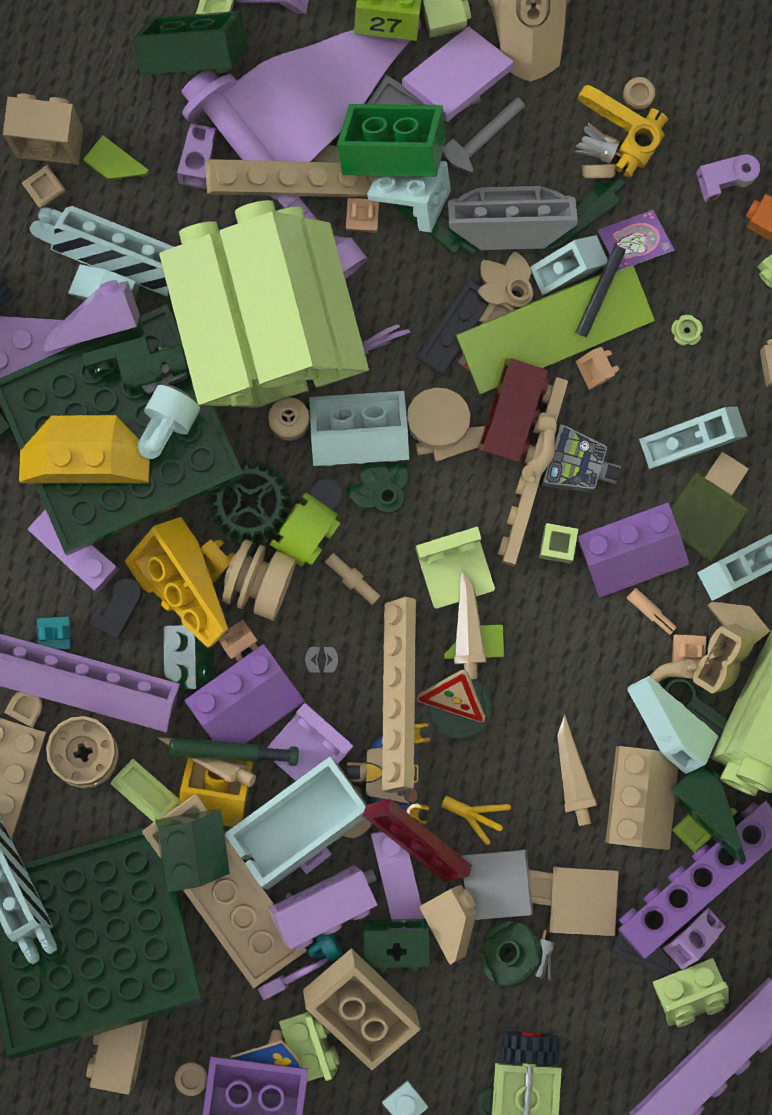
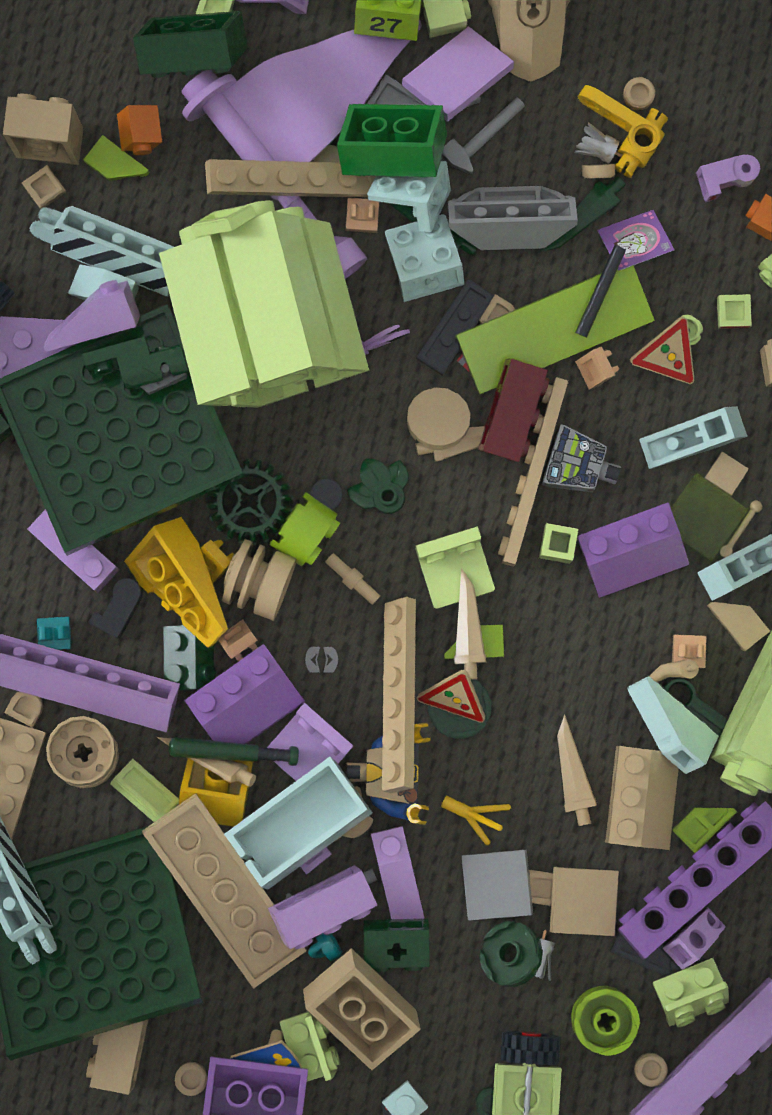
(83, 452): yellow wedge -> none
(139, 128): none -> orange brick
(169, 412): light aqua piece -> none
(192, 849): dark green slope -> none
(196, 151): lavender leg -> none
(223, 220): none -> yellowish green tile
(281, 982): lavender piece -> none
(289, 430): tan head -> none
(359, 428): light aqua slope -> none
(417, 840): dark red plate -> none
(424, 259): none -> light aqua bracket
(451, 921): tan slope -> none
(504, 279): tan plate -> none
(535, 468): tan piece -> none
(569, 264): light aqua slope -> none
(621, 1028): none -> lime brick
(649, 609): light nougat piece -> none
(650, 1069): none -> tan tile
(668, 353): none -> piece
(705, 801): dark green slope -> none
(722, 664): tan brick -> none
(734, 311): none -> yellowish green plate
(755, 507): none -> tan hinge

